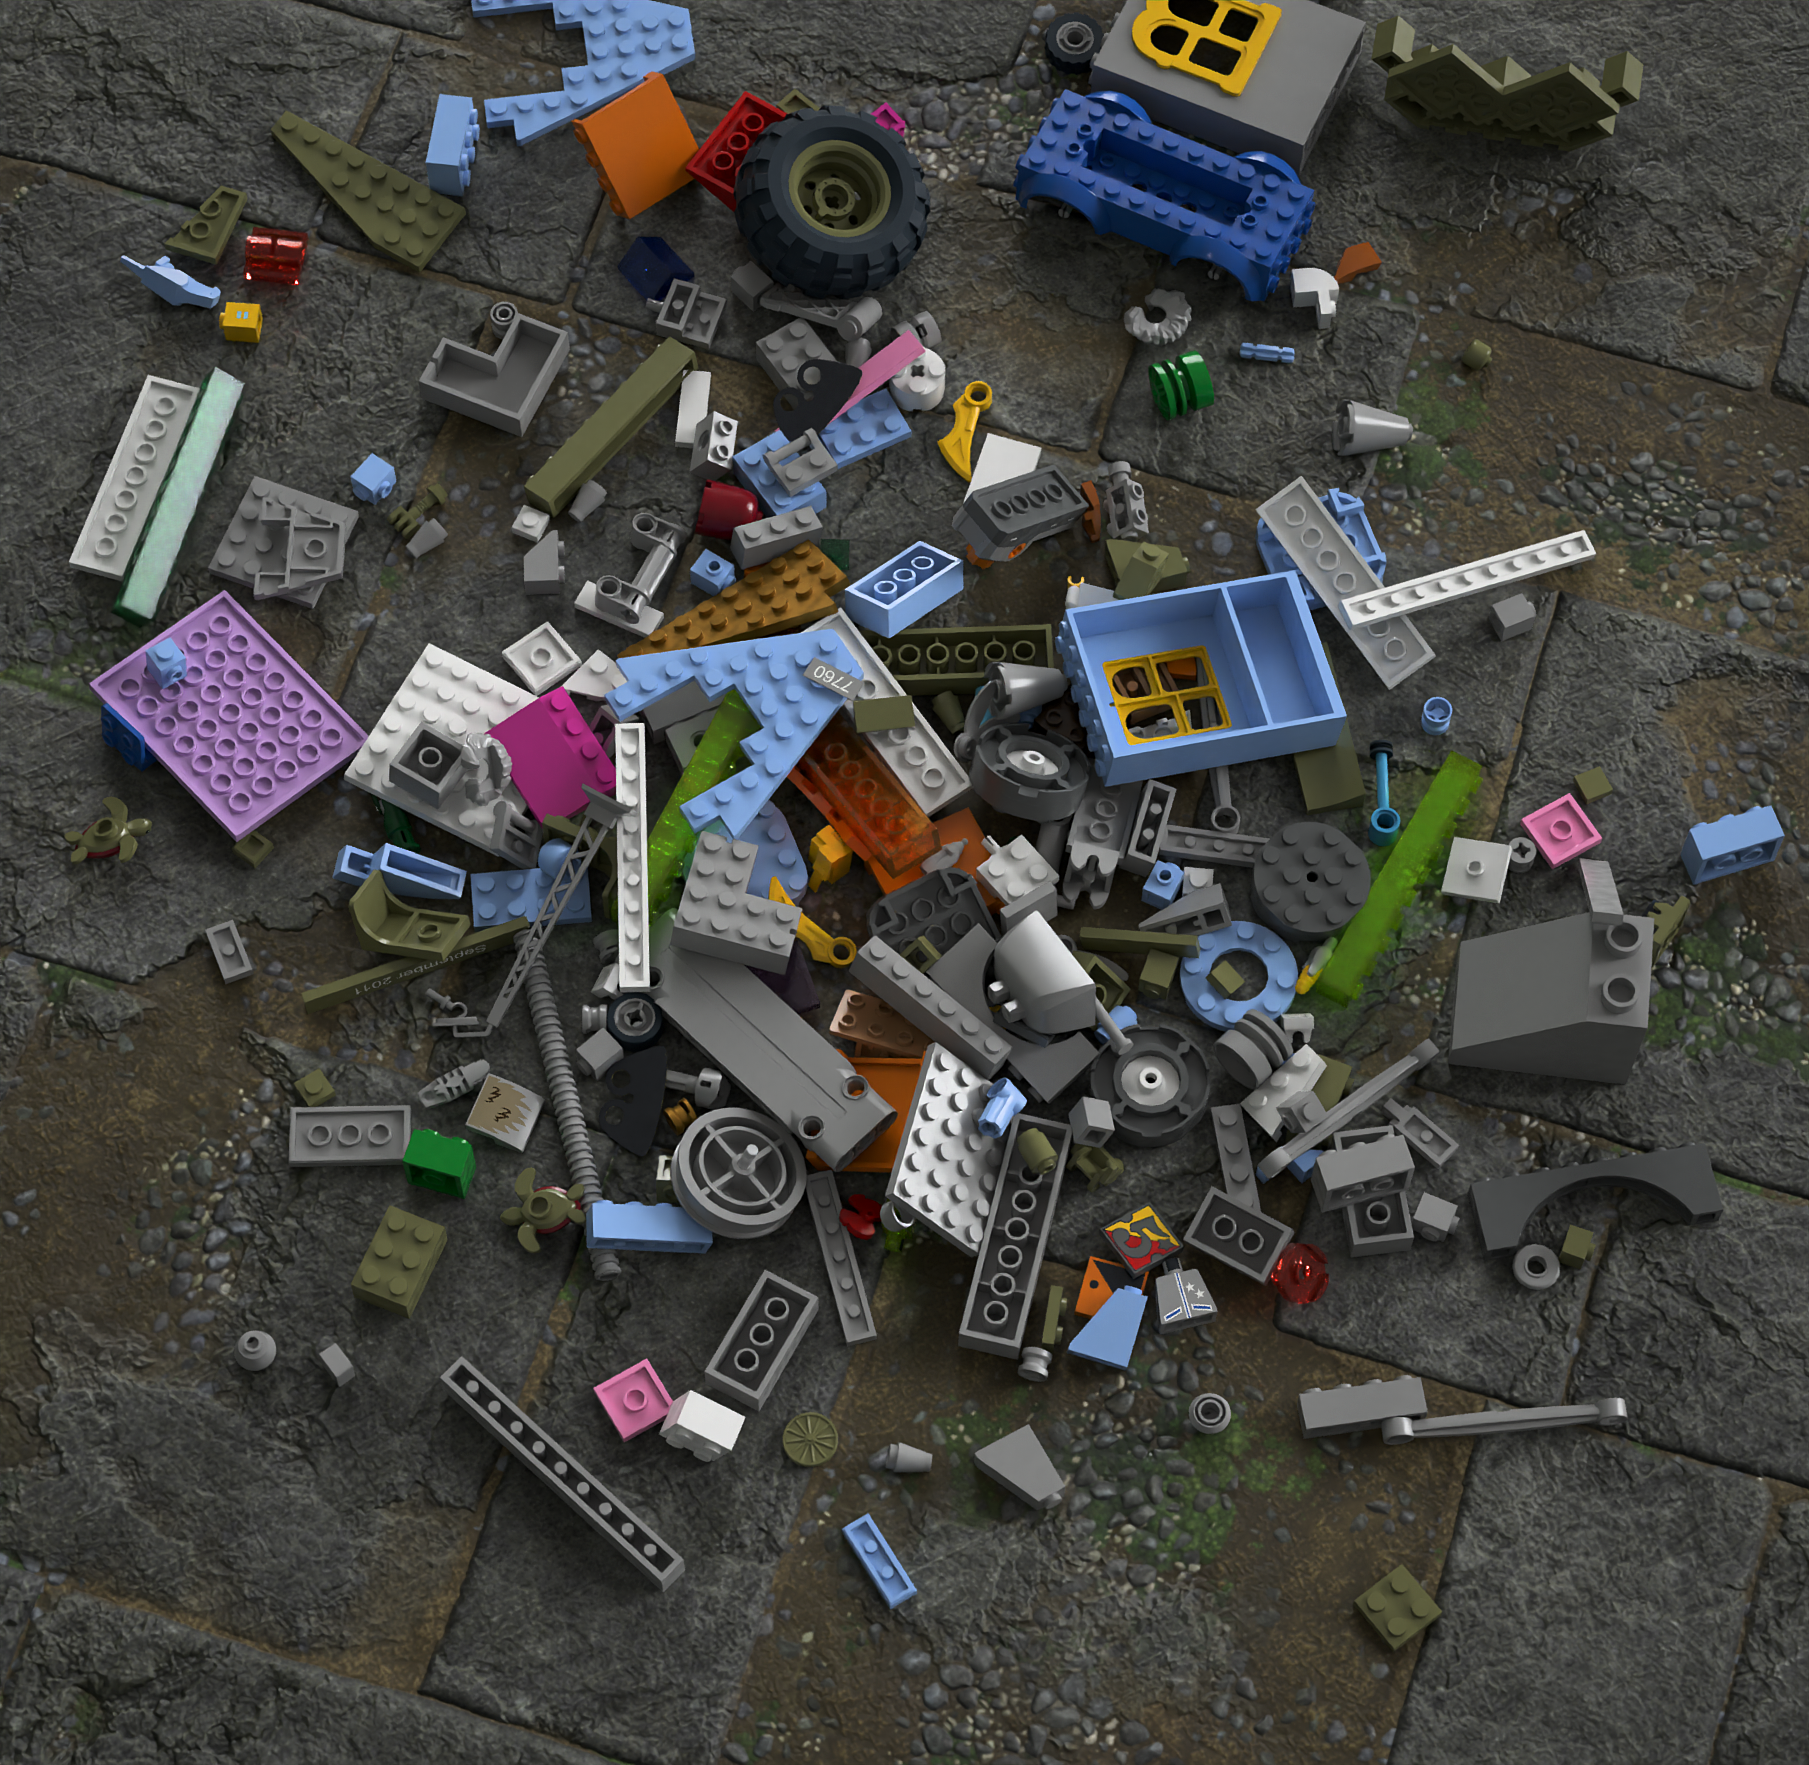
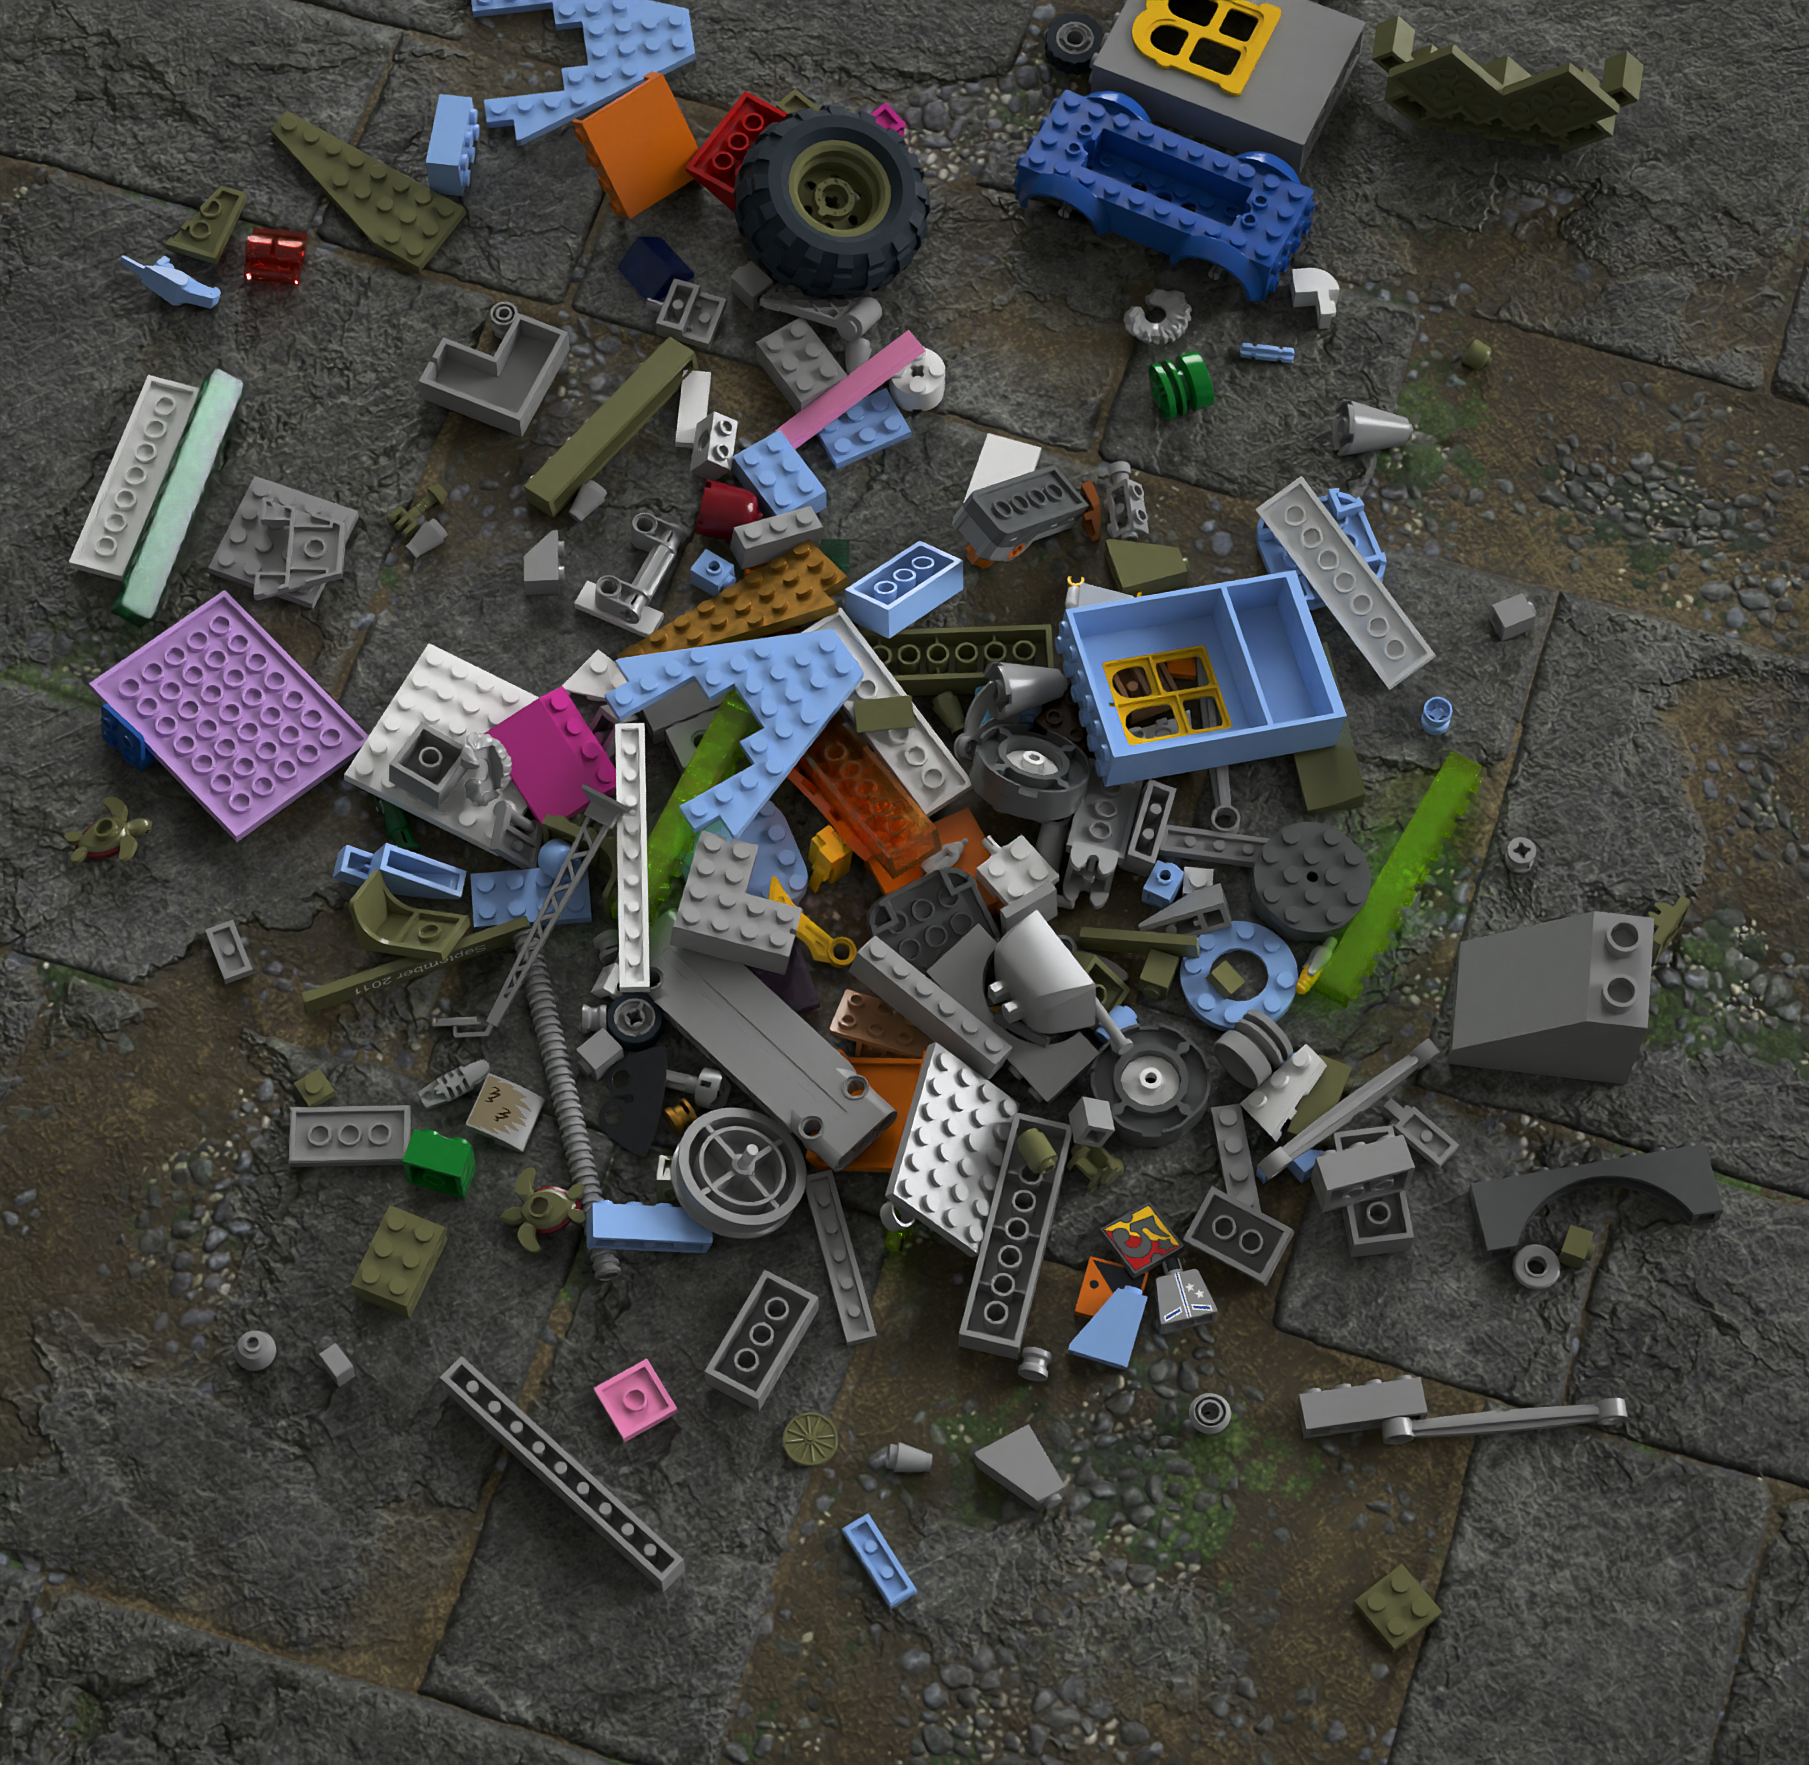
(166, 663): light blue brick -> none
(241, 322): yellow brick -> none
(253, 848): olive tile -> none
(373, 479): light blue brick -> none
(445, 1002): light grey hand -> none
(530, 523): white plate -> none
(541, 658): white tile -> none
(701, 1426): white brick -> none
(803, 470): light grey plate -> none
(830, 395): black piece -> none
(833, 678): light grey sticker -> none
(861, 1224): red piece -> none
(911, 954): olive plate -> none
(922, 327): light grey wheel -> none
(957, 443): yellow piece -> none
(1003, 1105): light blue piece -> none
(1056, 1307): olive plate -> none
(1142, 572): olive slope -> none
(1287, 1269): clear red plate -> none
(1297, 1022): white tile -> none
(1301, 1112): light grey brick -> none
(1356, 260): dark orange slope -> none
(1382, 751): dark azure piece -> none
(1435, 1218): light grey brick -> none
(1466, 580): white plate -> none
(1476, 870): white plate -> none
(1561, 831): bright pink plate -> none
(1592, 785): olive tile -> none
(1600, 892): light grey tile -> none
(1732, 844): light blue brick -> none

